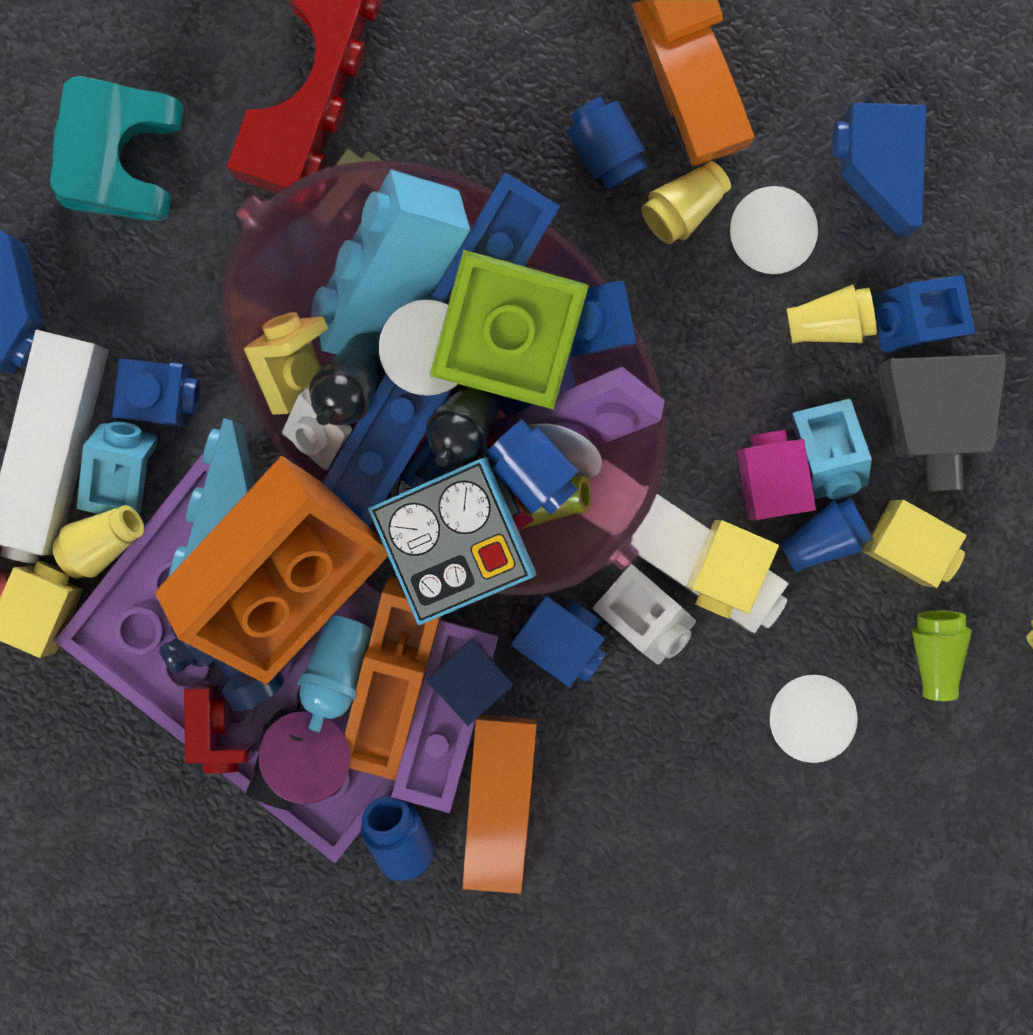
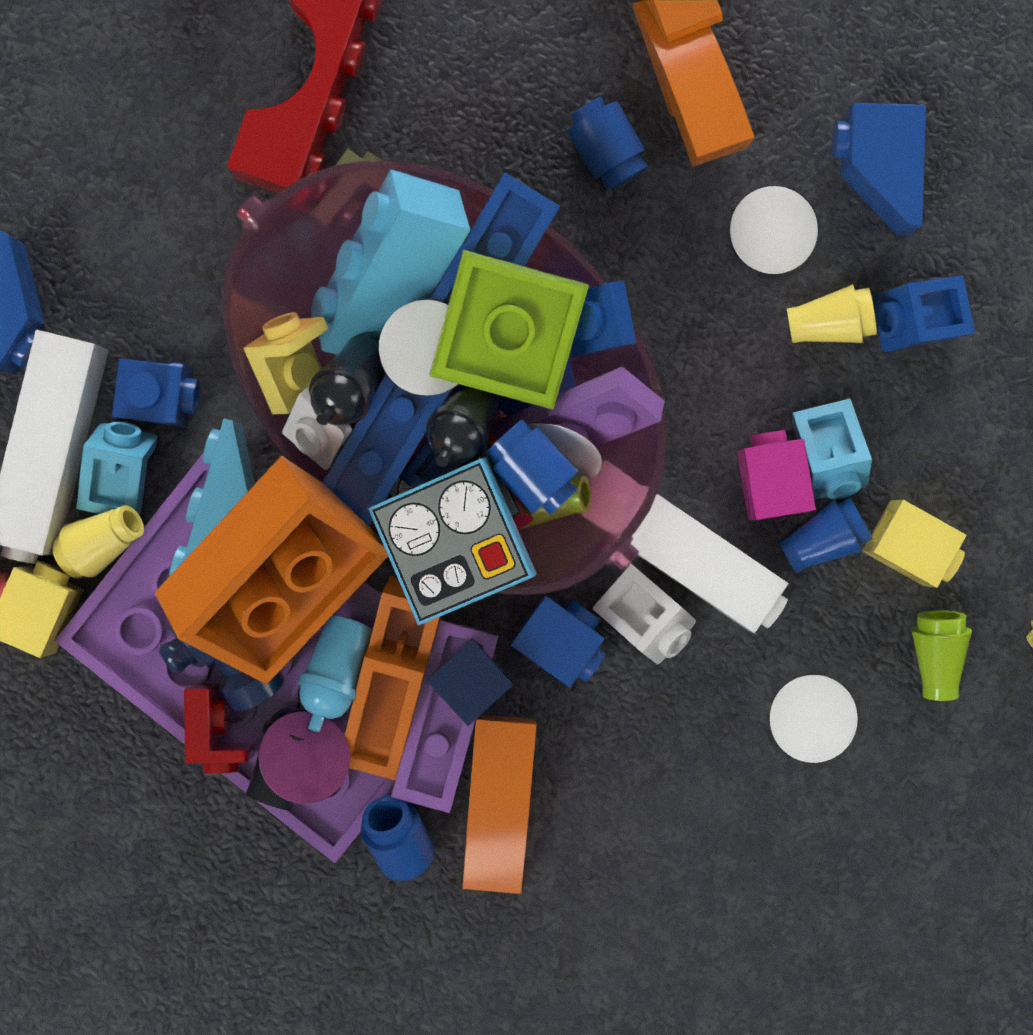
(88, 143): teal piece -> none
(684, 202): light yellow cone -> none
(731, 569): light yellow brick -> none
(943, 411): dark grey torso -> none

